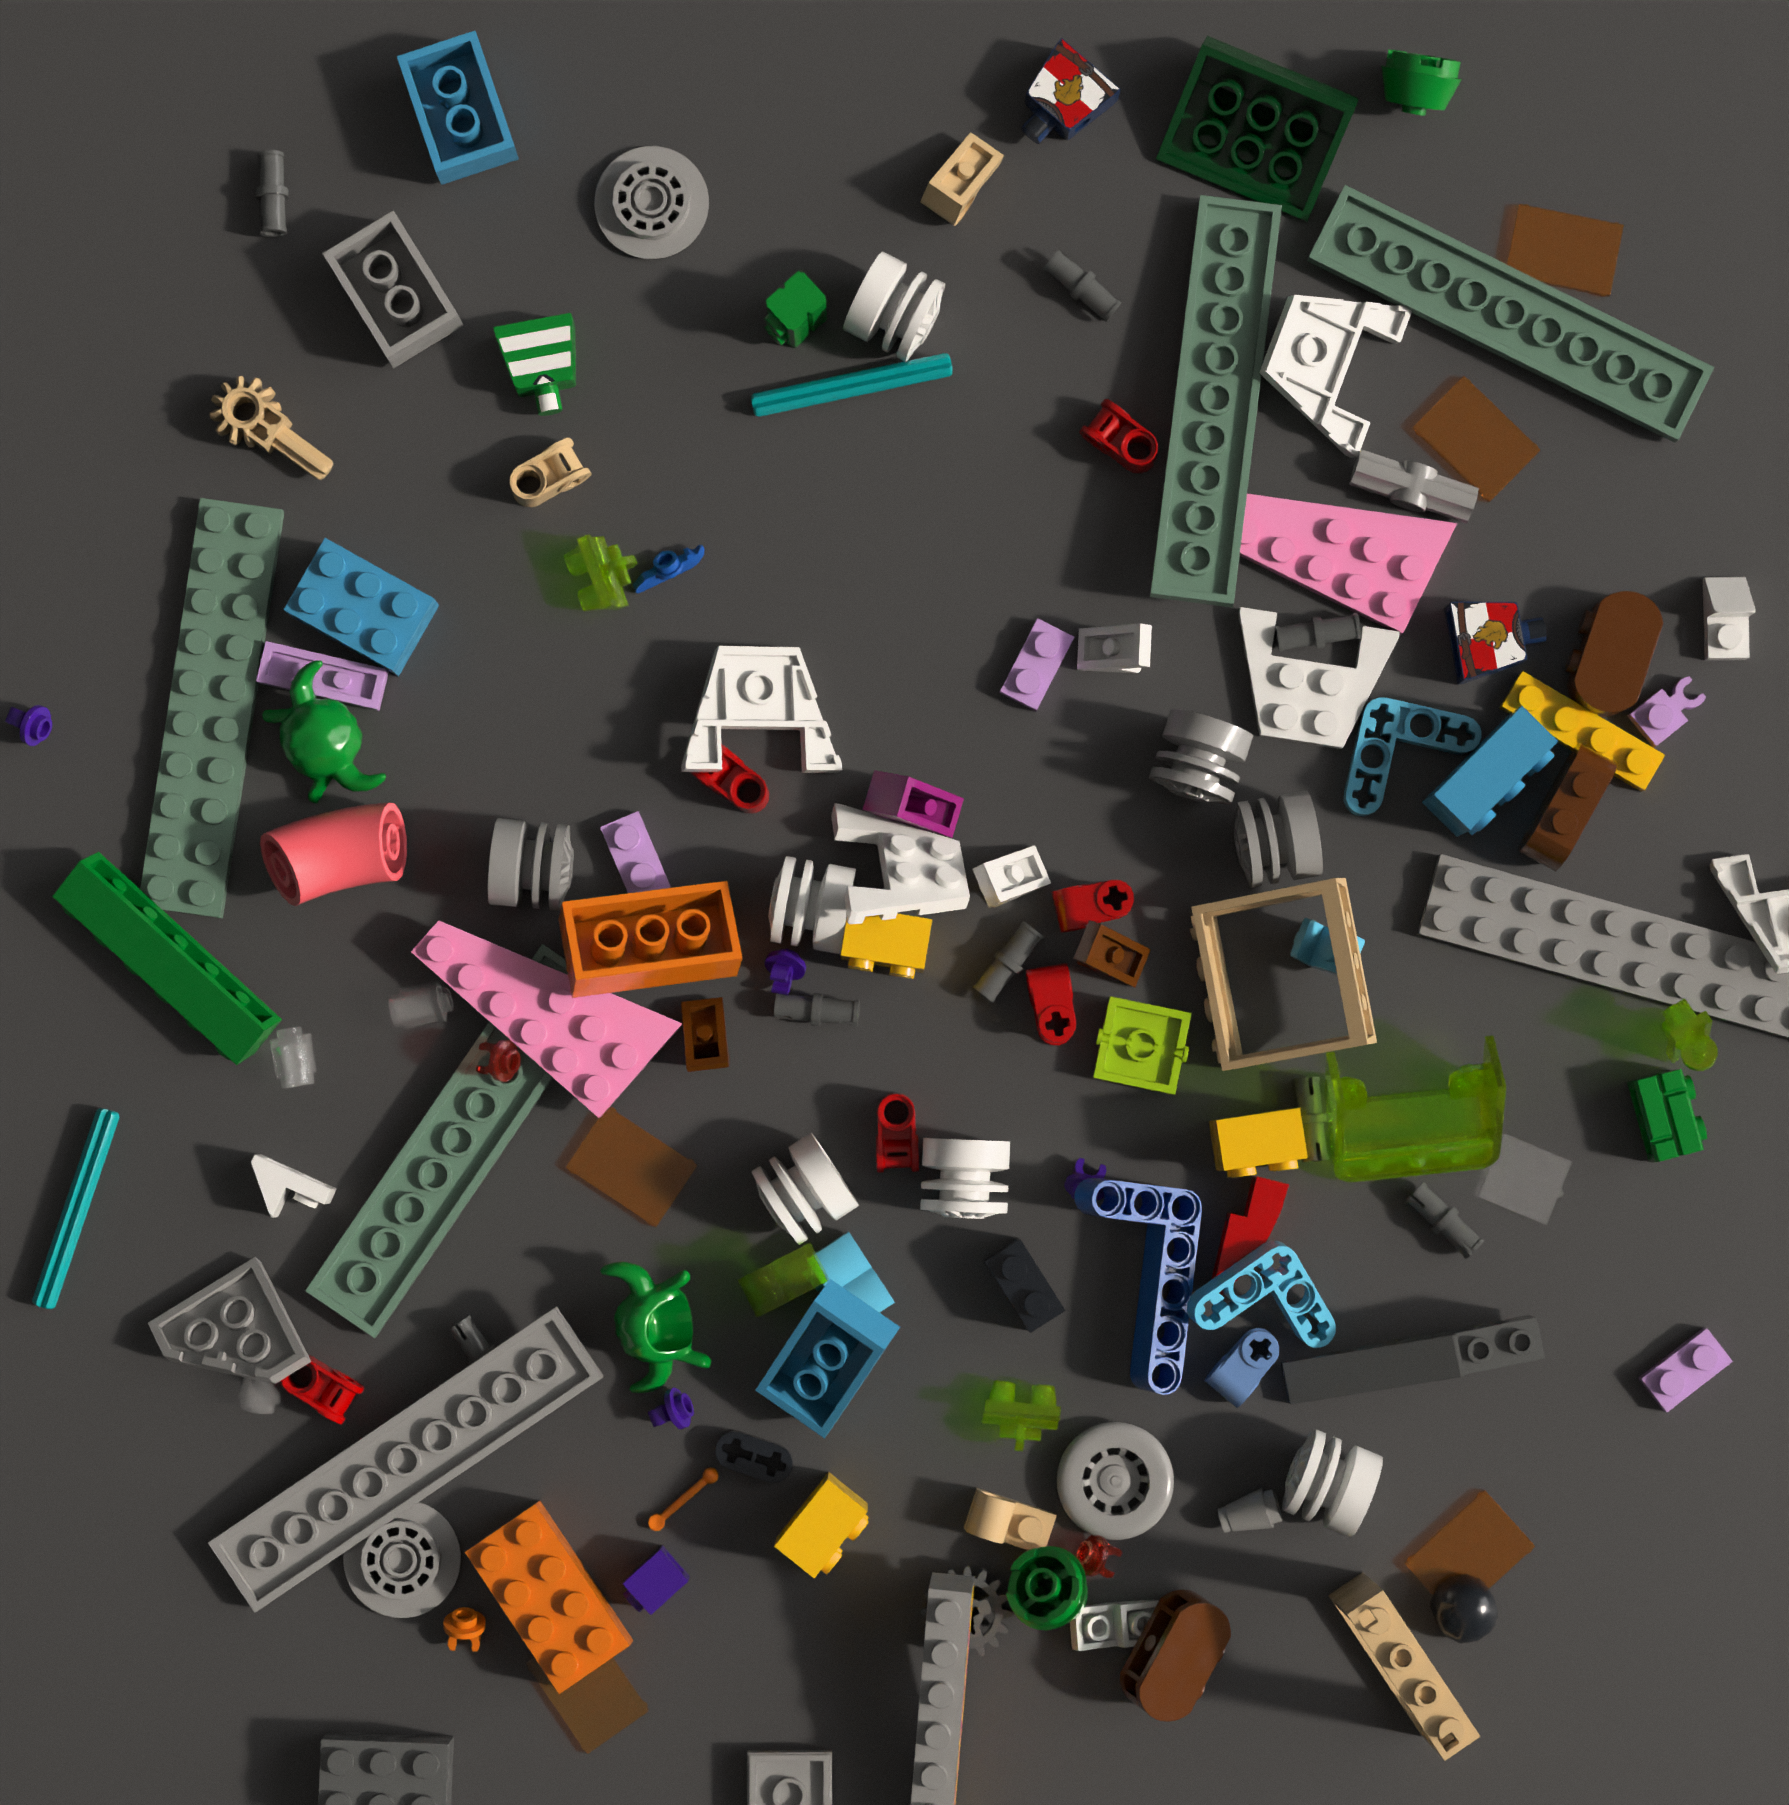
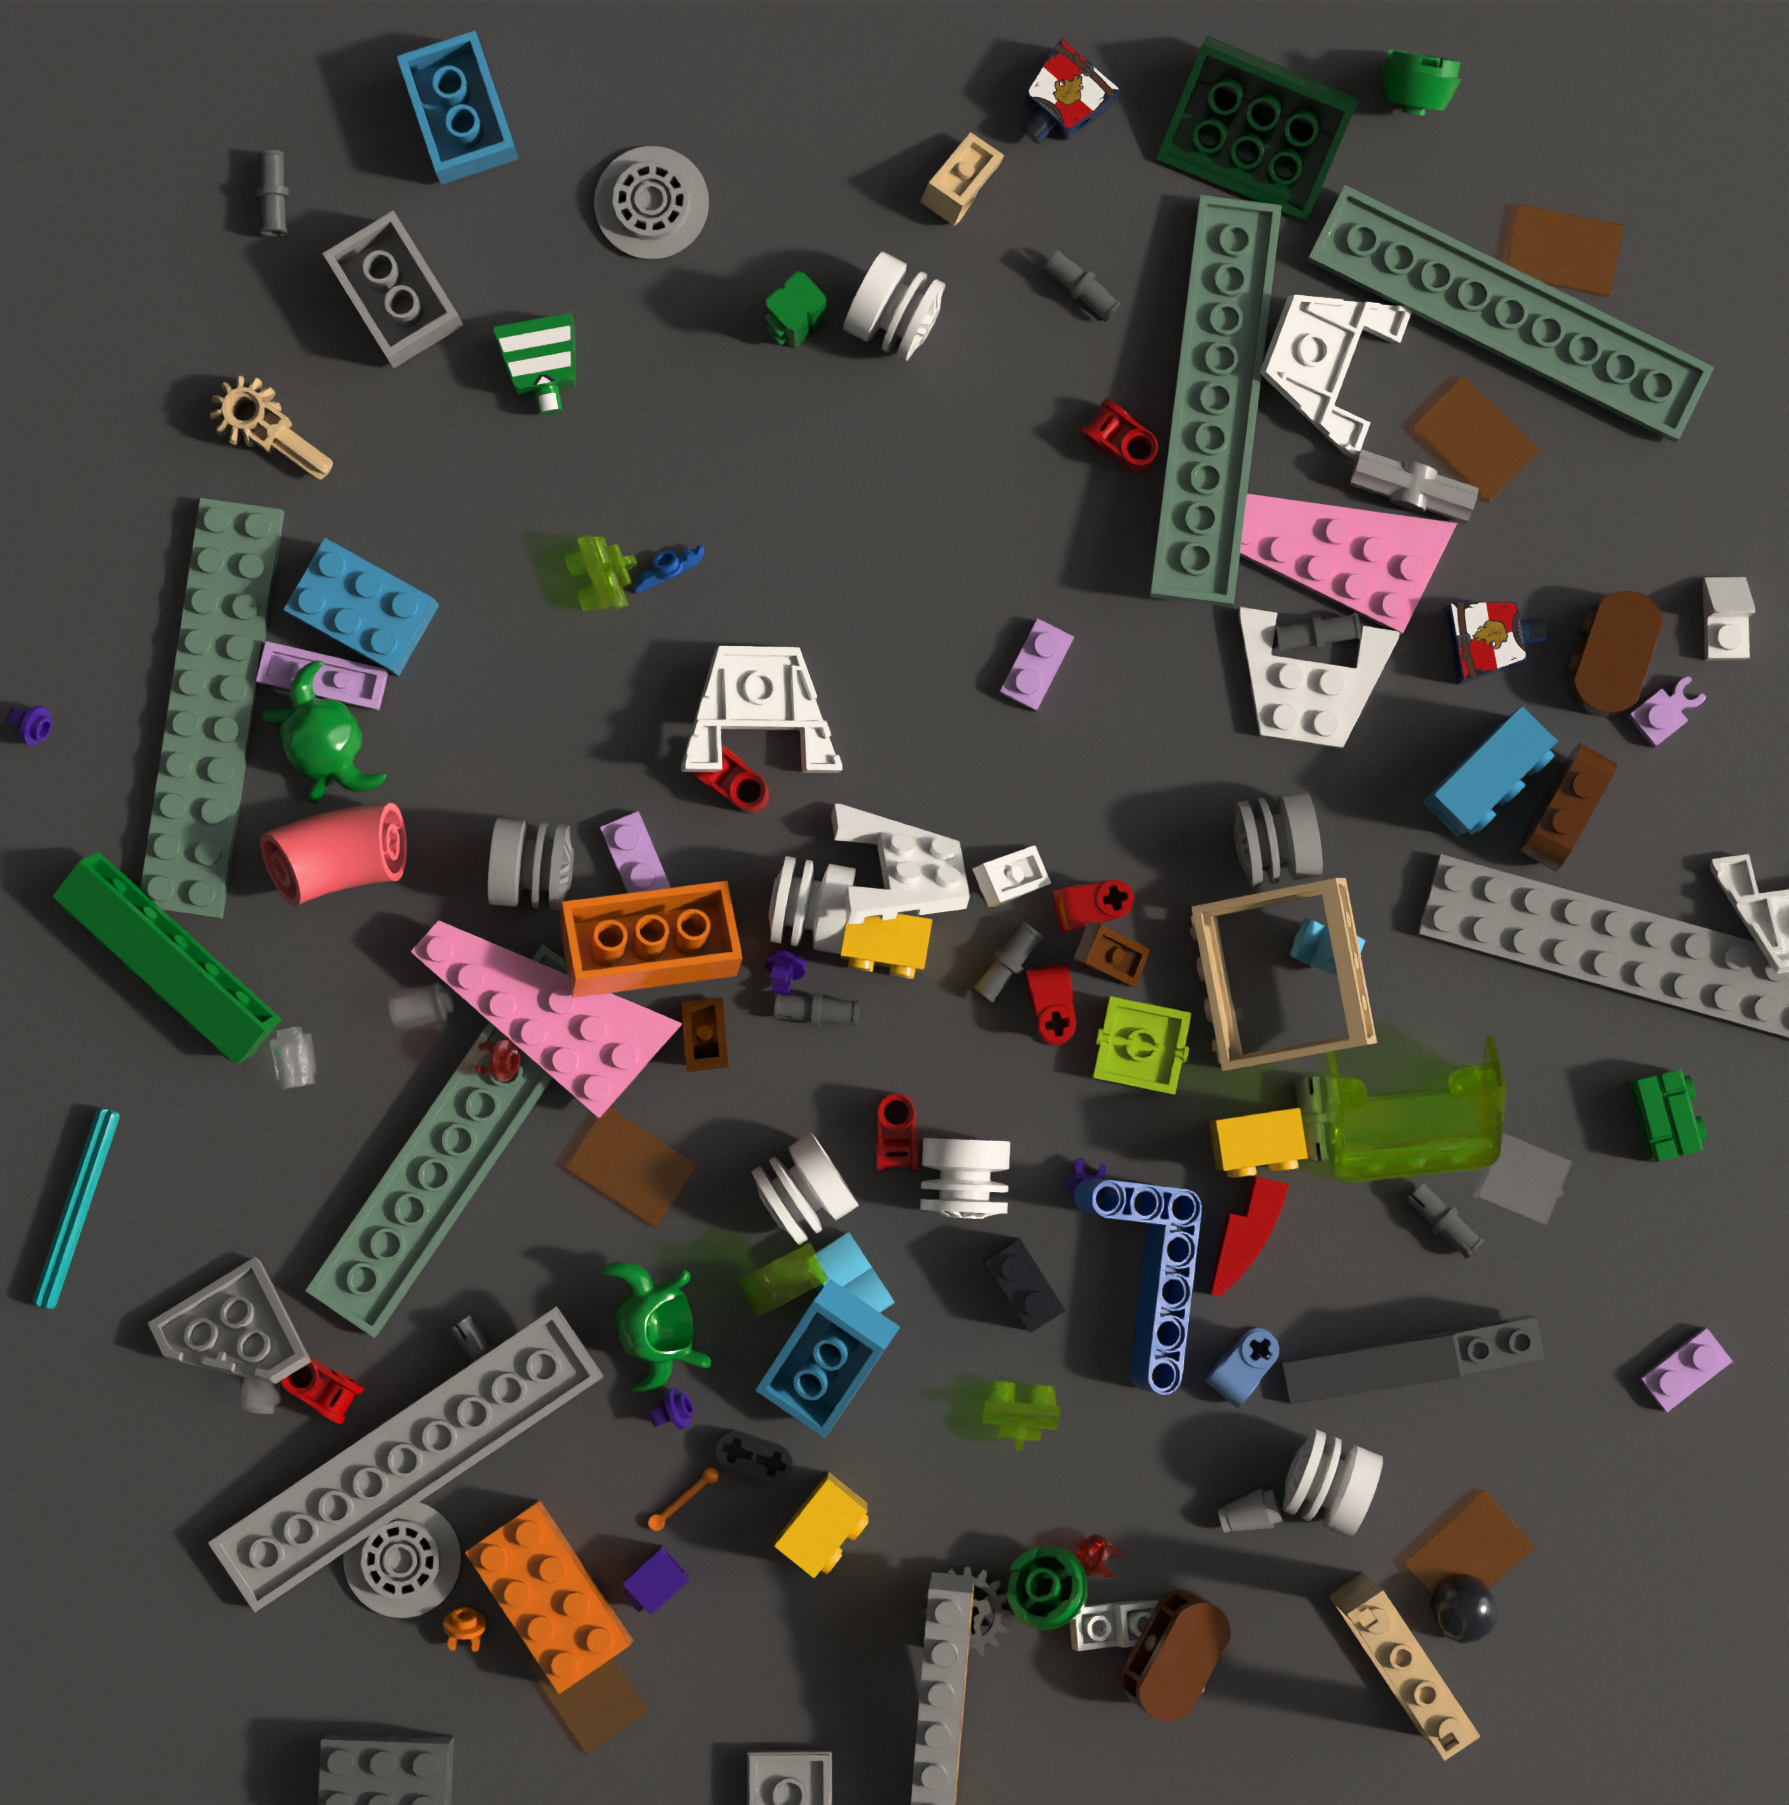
(278, 1180): white slope -> none
(550, 472): tan piece -> none
(851, 384): teal axle -> none
(913, 803): magenta slope -> none
(1008, 1521): tan plate -> none
(1114, 648): white slope -> none
(1115, 1480): light grey wheel -> none
(1200, 756): light grey wheel -> none
(1277, 1282): medium azure beam -> none
(1400, 730): medium azure beam -> none
(1575, 724): yellow plate -> none
(1689, 1037): clear neon green hips -> none

